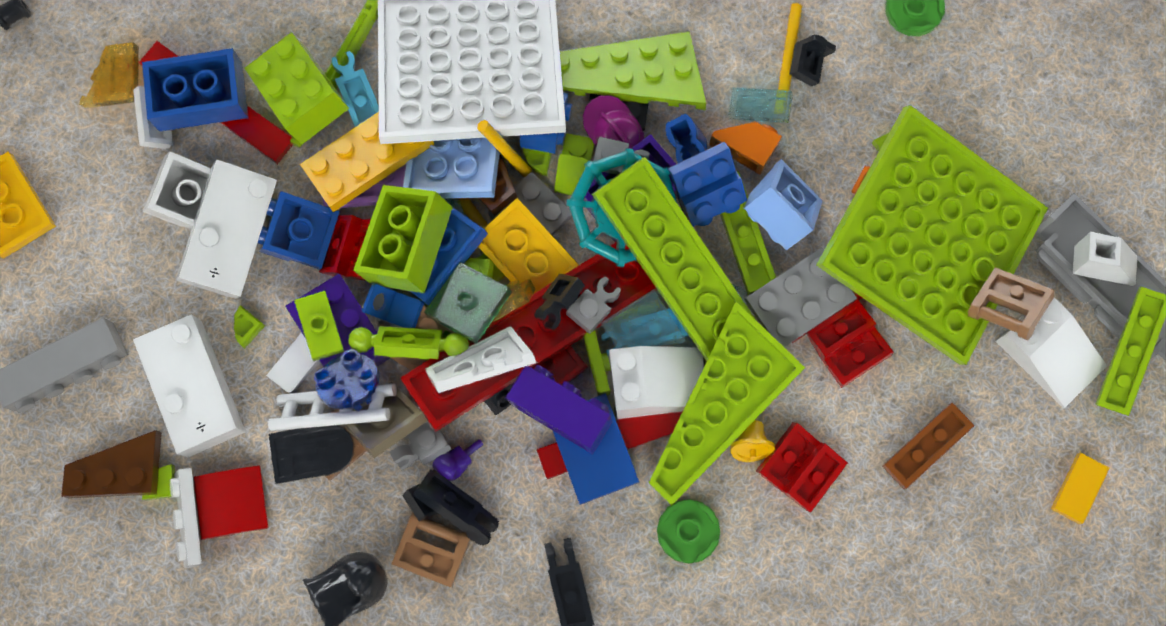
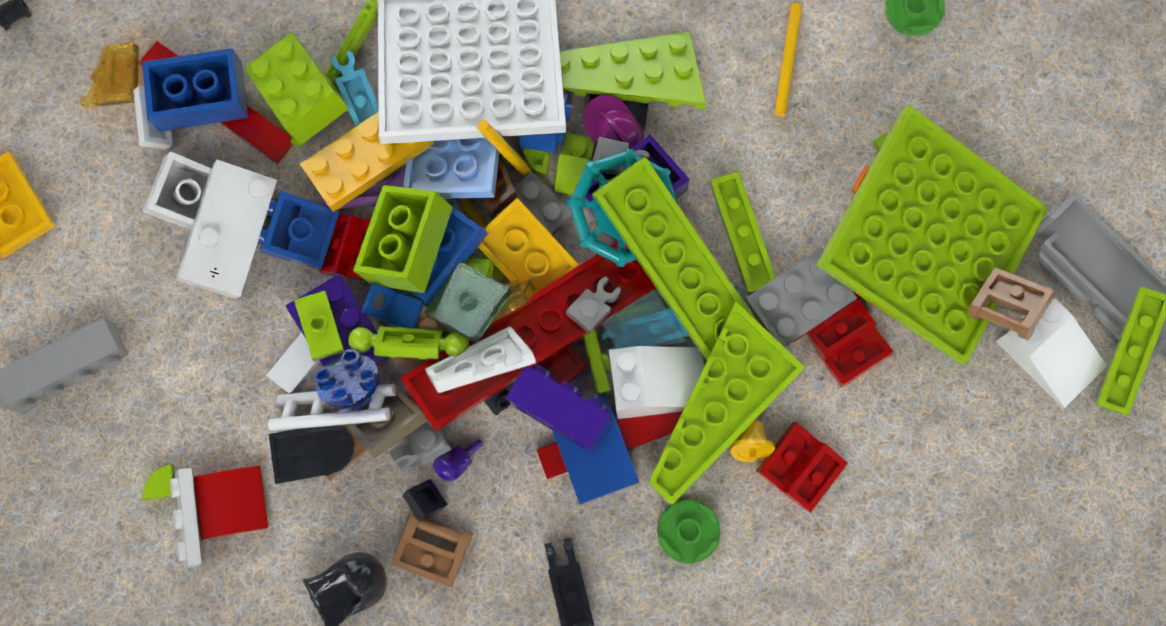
(116, 471): reddish brown wing -> none
(189, 386): white brick -> none
(246, 326): lime tile -> none
(457, 507): black hinge -> none
(559, 296): black plate -> none
(685, 137): blue brick -> none
(708, 185): blue plate -> none
(749, 143): orange slope -> none
(760, 105): clear light blue plate -> none
(784, 205): light blue slope -> none
(809, 59): black bracket -> none
(928, 445): dark orange plate -> none
(1080, 488): yellow tile -> none
(1105, 259): white slope -> none

